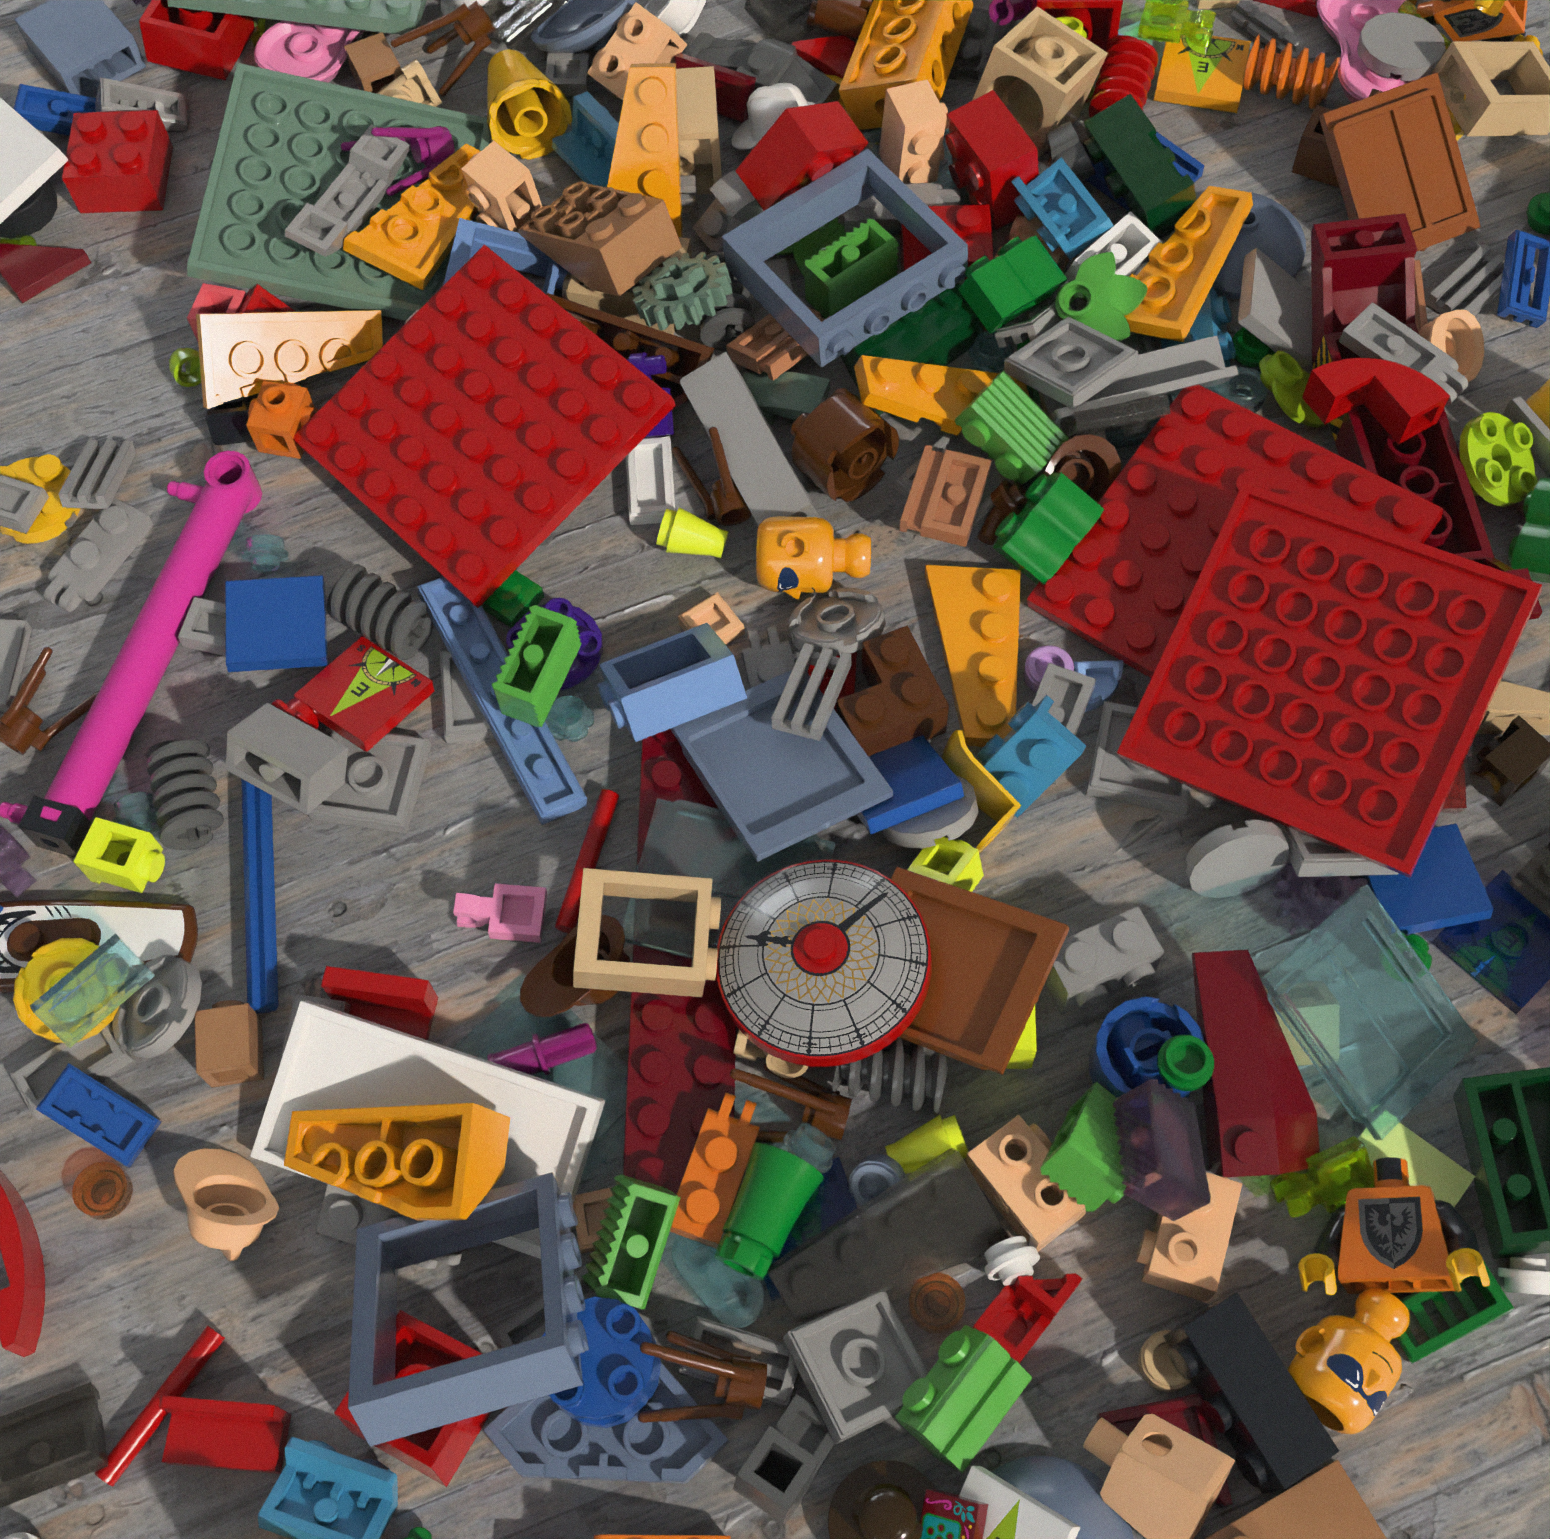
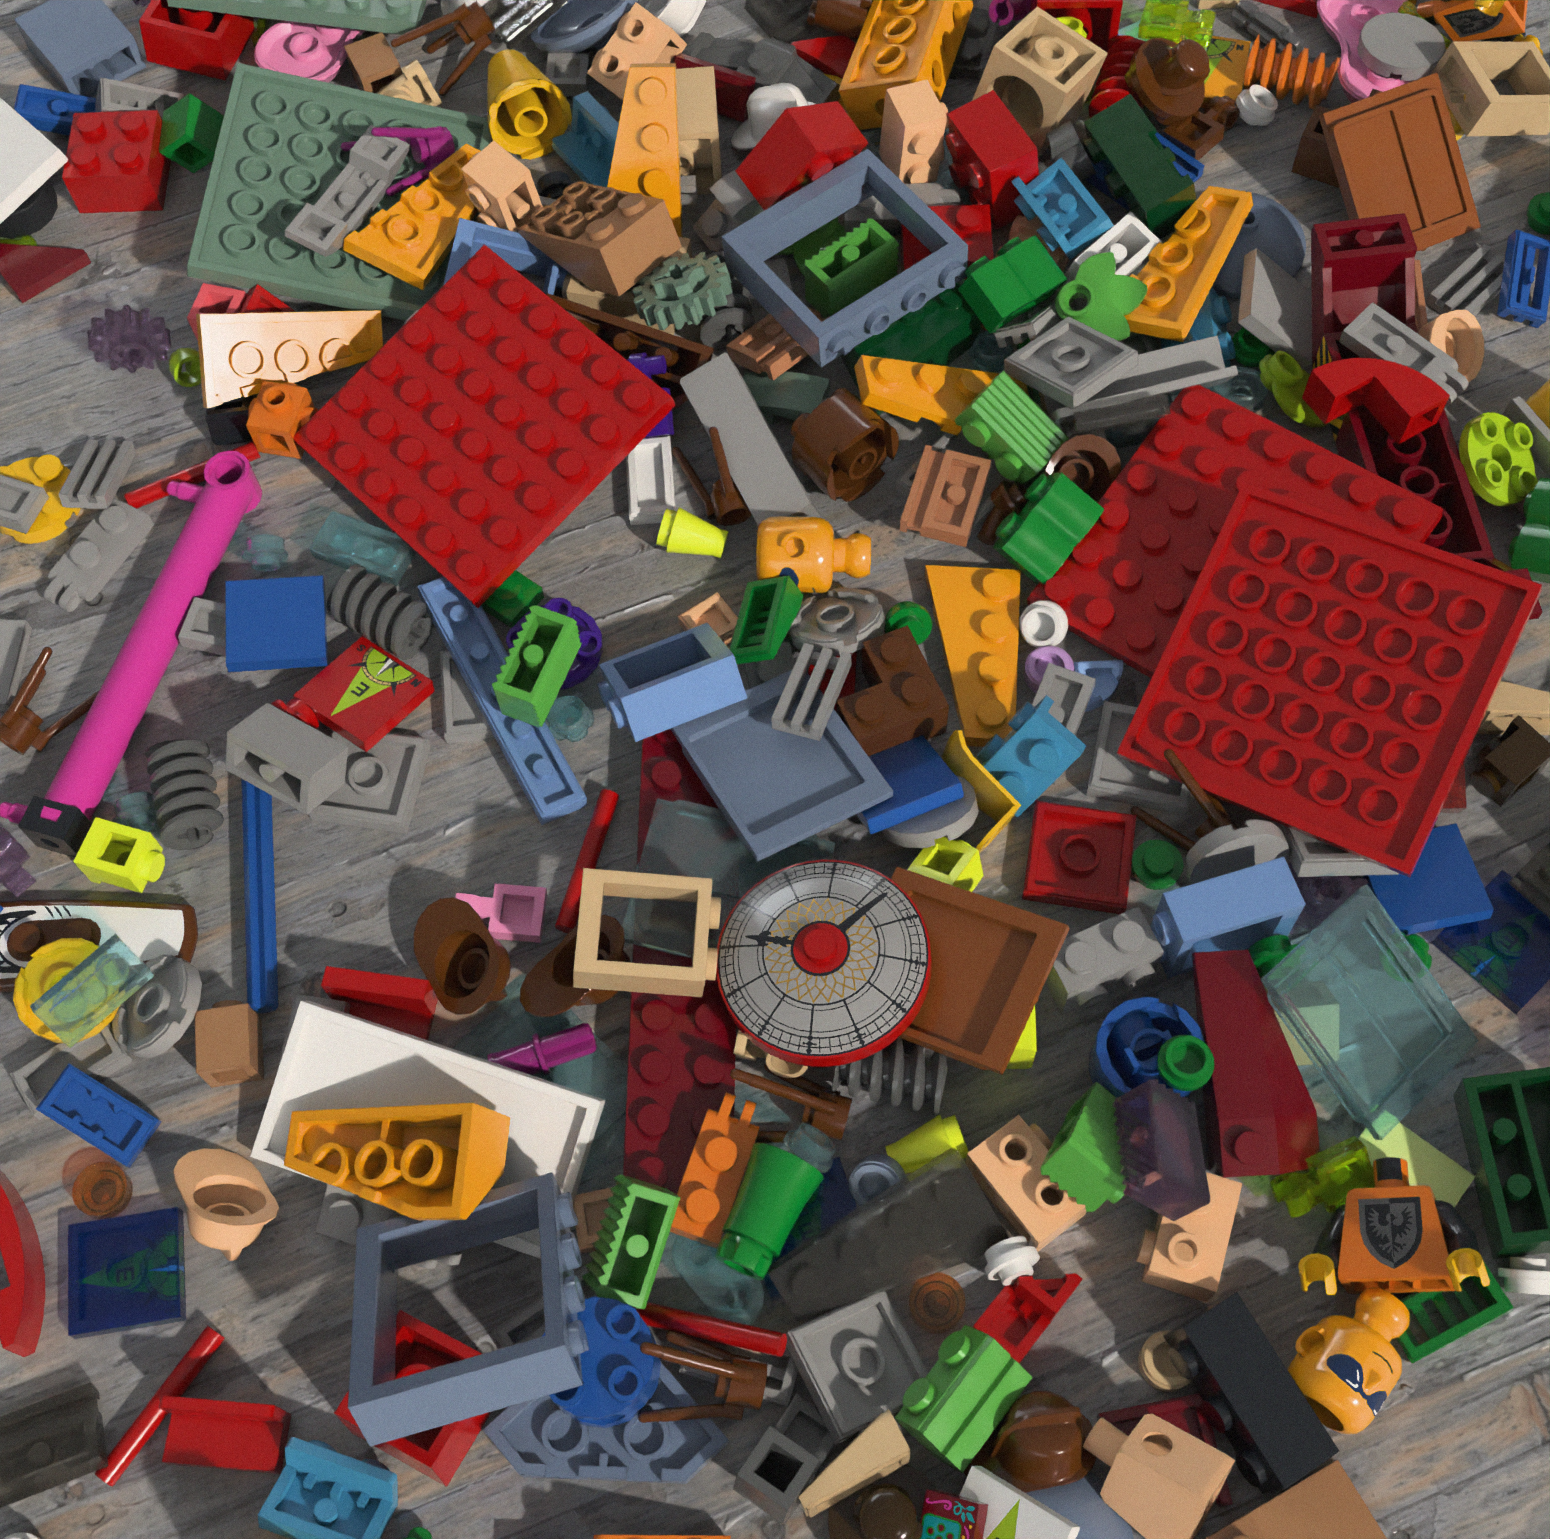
(126, 1273): none -> clear blue tile
(129, 339): none -> clear purple gear
(190, 133): none -> green brick
(194, 475): none -> red bar
(352, 542): none -> clear light blue plate
(460, 956): none -> reddish brown piece
(552, 184): none -> black plate
(714, 1329): none -> red bar
(767, 601): none -> green slope
(864, 1461): none -> tan slope
(909, 614): none -> green plate
(1038, 1444): none -> reddish brown piece
(1043, 624): none -> white plate
(1079, 857): none -> red tile
(1157, 864): none -> green plate
(1169, 78): none -> reddish brown plate
(1204, 130): none -> reddish brown plate
(1212, 807): none -> reddish brown plant
(1226, 913): none -> medium blue window
(1257, 105): none -> white plate
(1269, 952): none -> green plate

